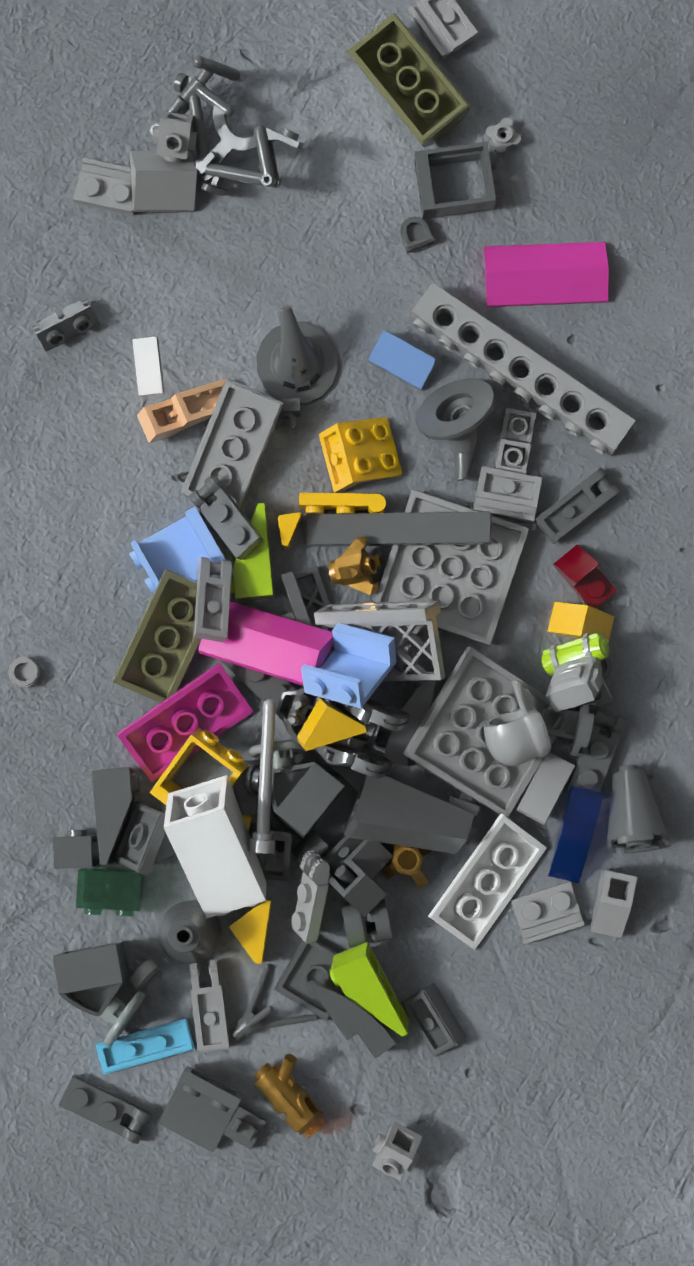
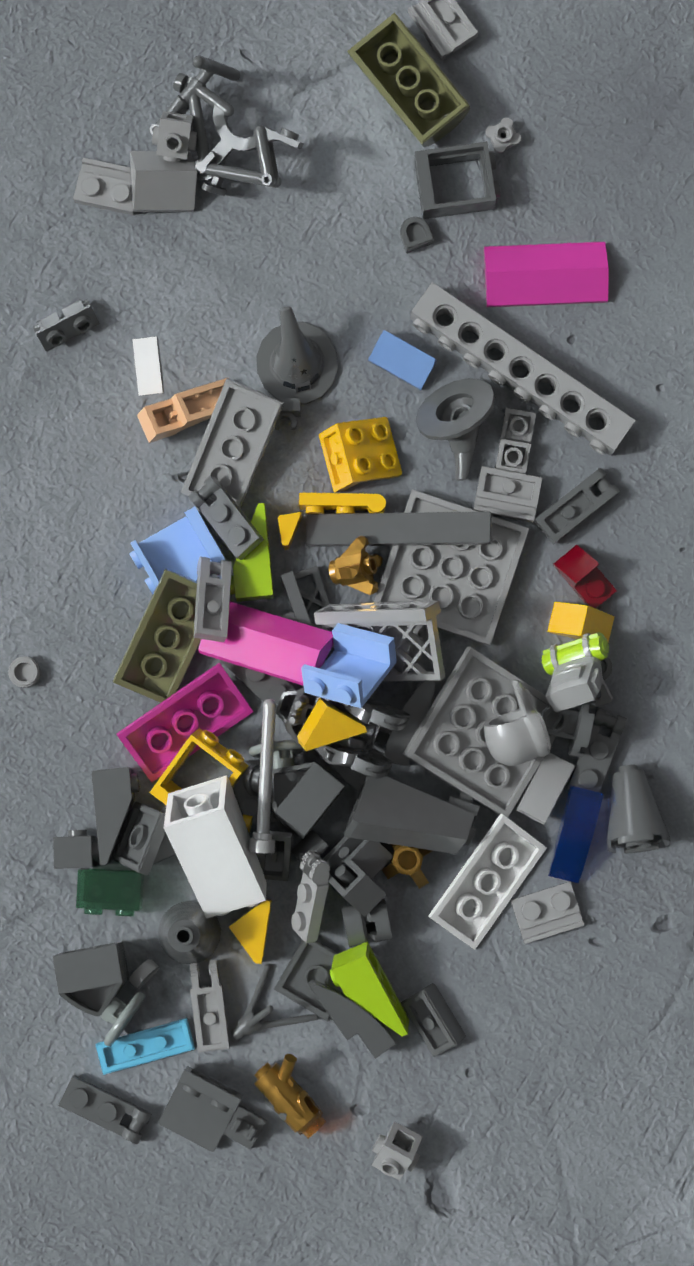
(613, 903): light grey slope -> none

